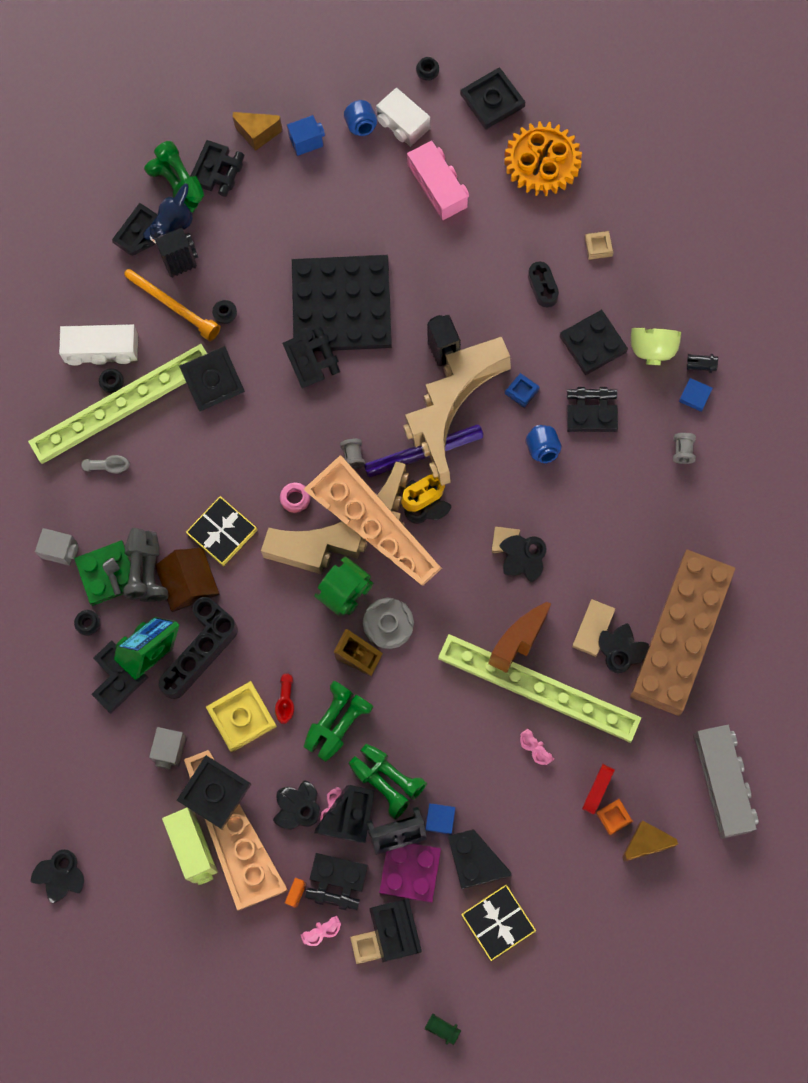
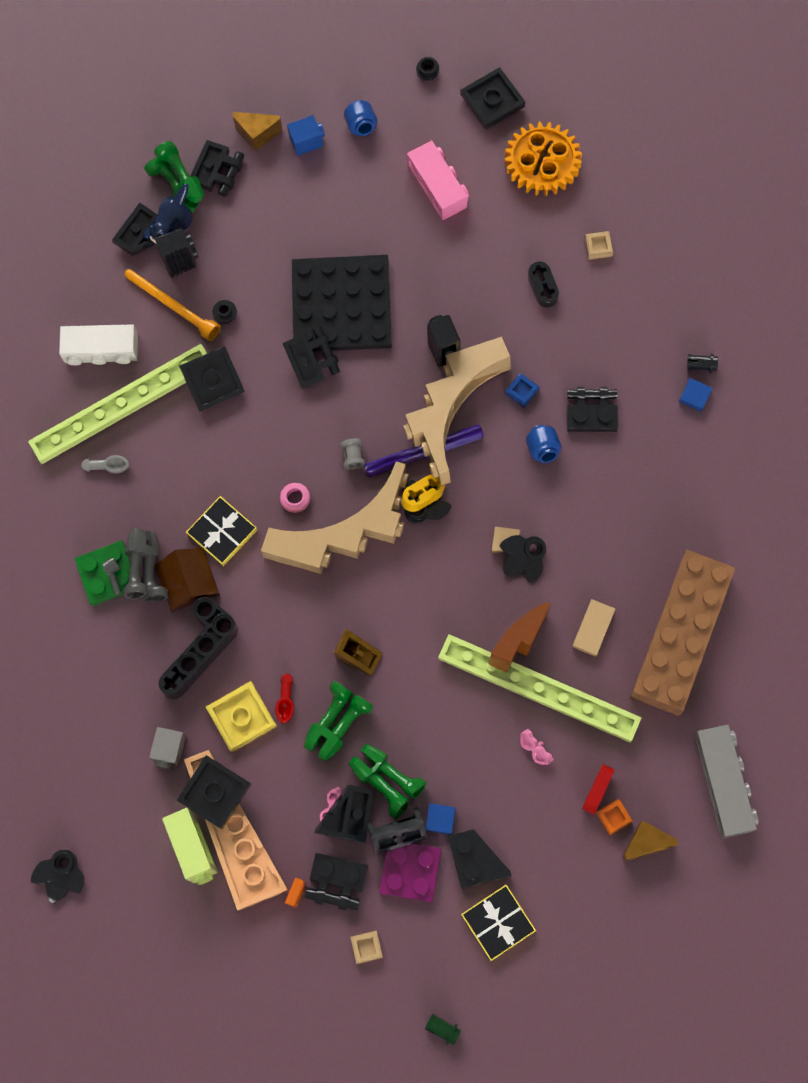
(56, 547): light grey brick -> none
(82, 617): black plate -> none
(109, 374): black plate -> none
(118, 685): black plate -> none
(146, 646): green slope -> none
(293, 805): black plate -> none
(327, 930): bright pink piece -> none
(343, 587): green brick -> none
(357, 505): light nougat wing -> none
(388, 623): light grey tile -> none
(395, 930): black plate -> none
(403, 117): white brick -> none
(593, 342): black plate -> none
(621, 644): black plate -> none
(655, 344): yellowish green cylinder -> none
(684, 448): light grey bush -> none

